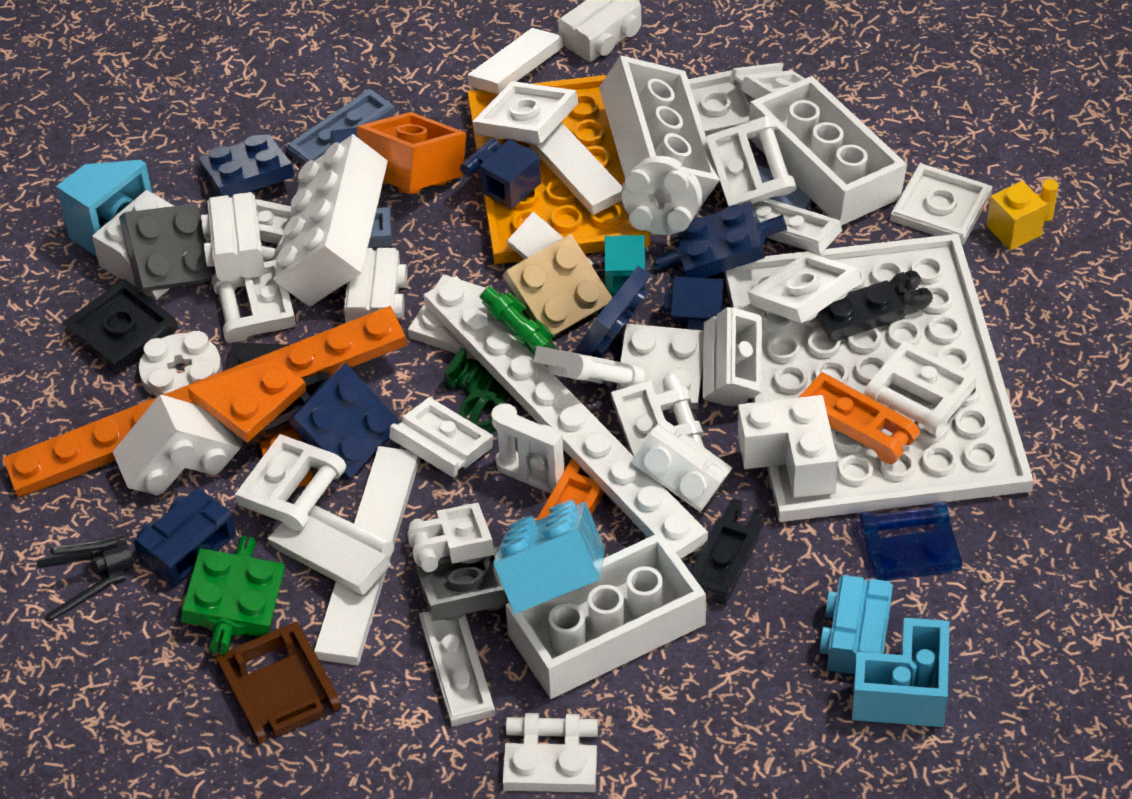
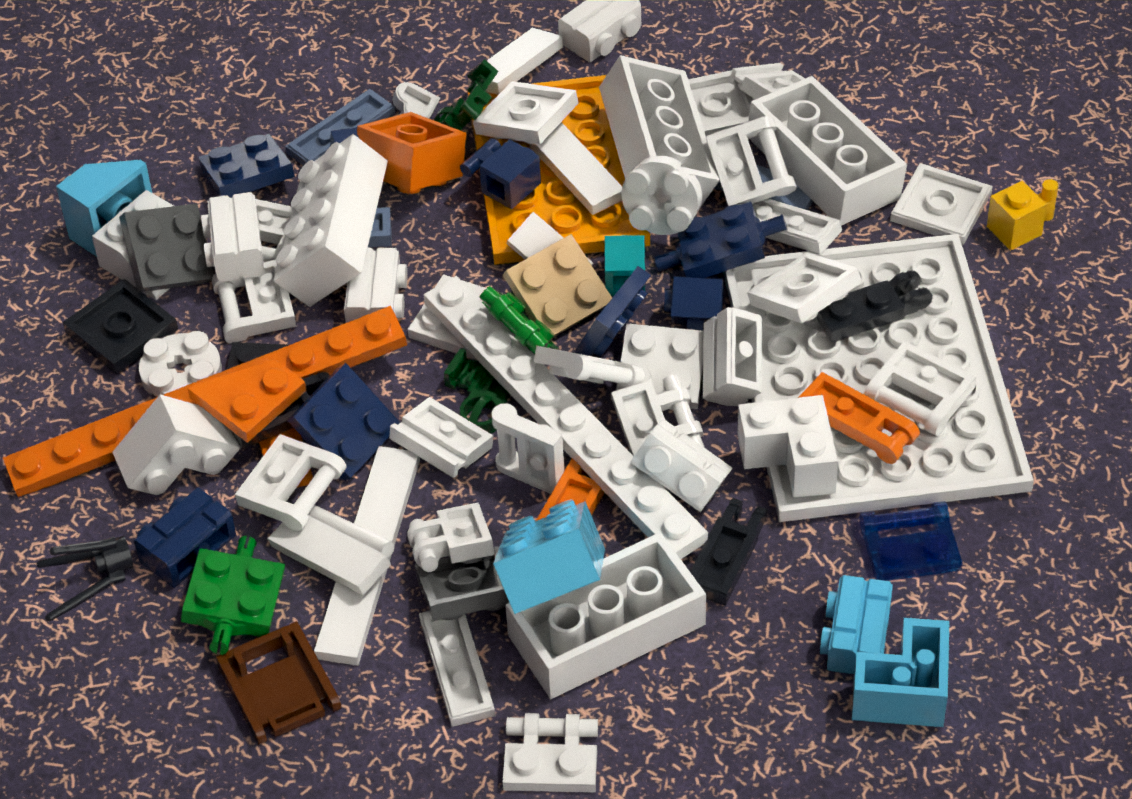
(414, 99): none -> white tile
(463, 111): none -> dark green piece

